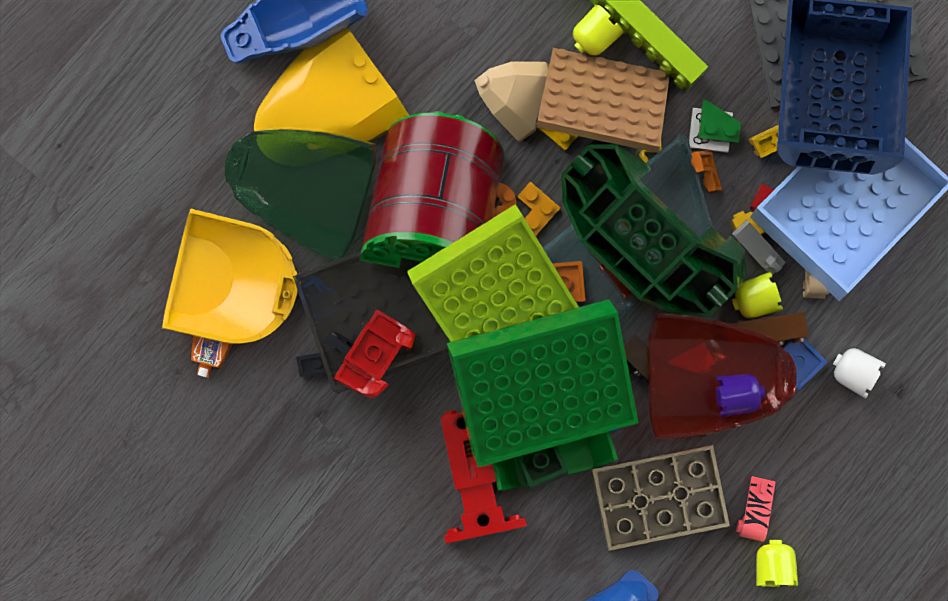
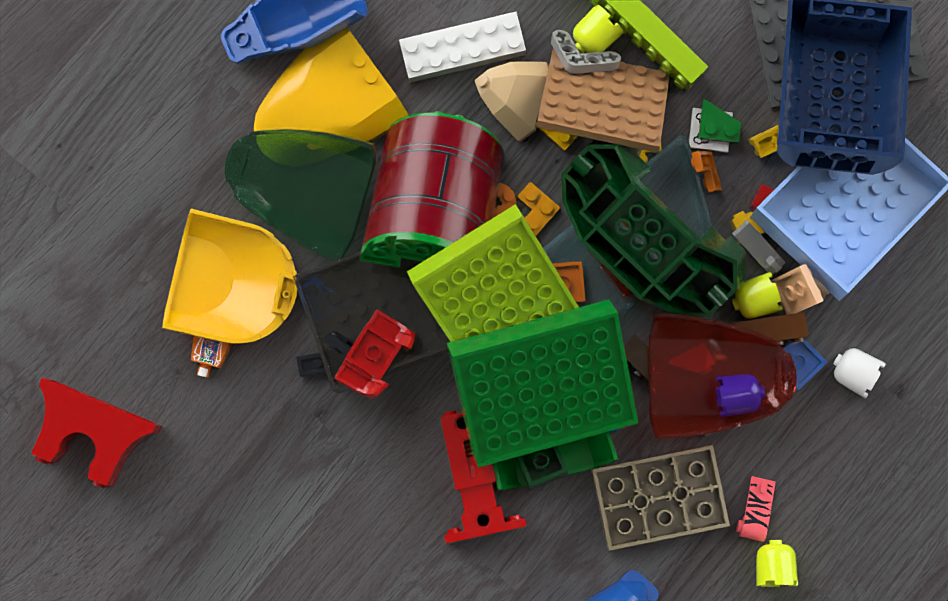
(110, 428): none -> red piece
(462, 47): none -> white brick
(579, 63): none -> light grey beam
(798, 290): none -> light nougat plate

